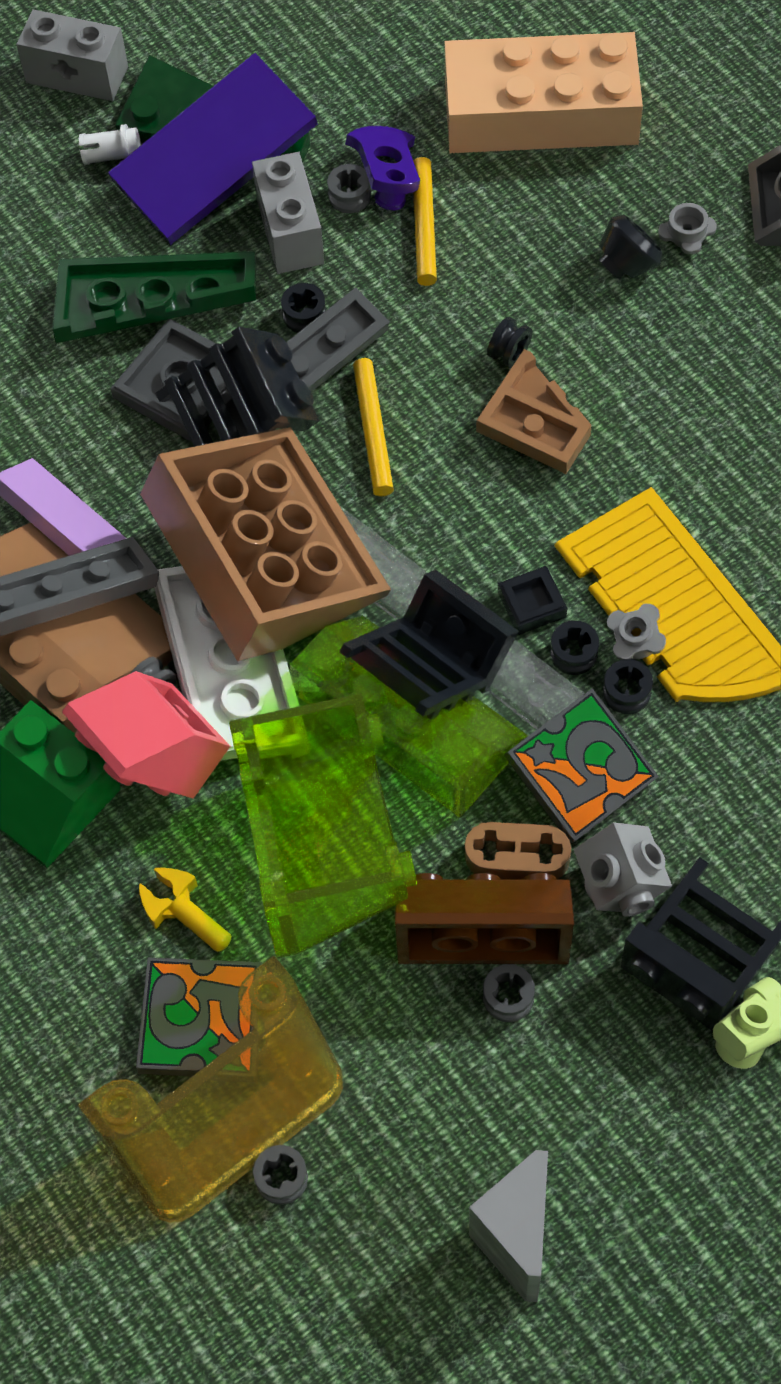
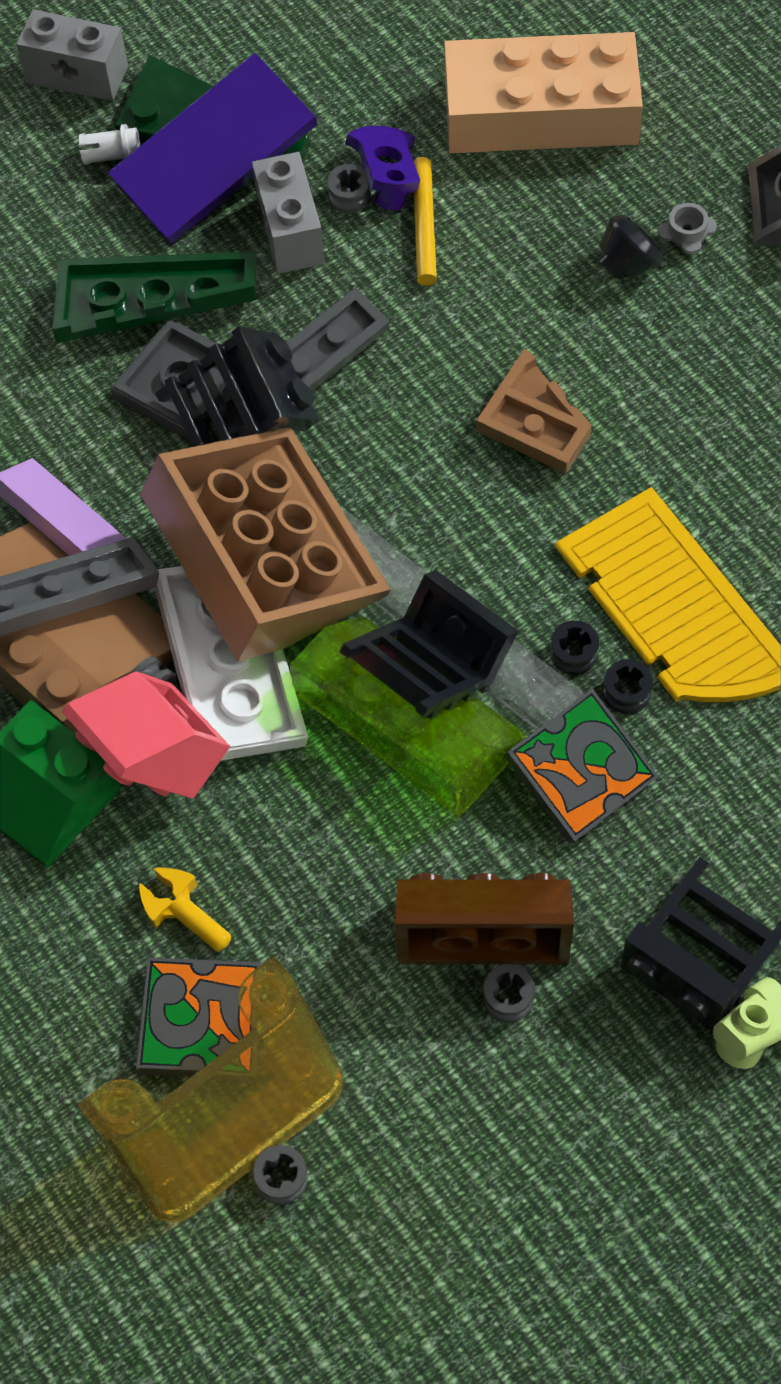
(298, 296): black bush -> none
(319, 820): clear neon green windscreen -> none
(373, 427): yellow bar -> none
(509, 341): black bush -> none
(510, 1224): light grey slope -> none
(517, 850): medium nougat beam -> none
(532, 600): black tile -> none
(623, 869): light grey brick -> none
(641, 646): light grey plate -> none

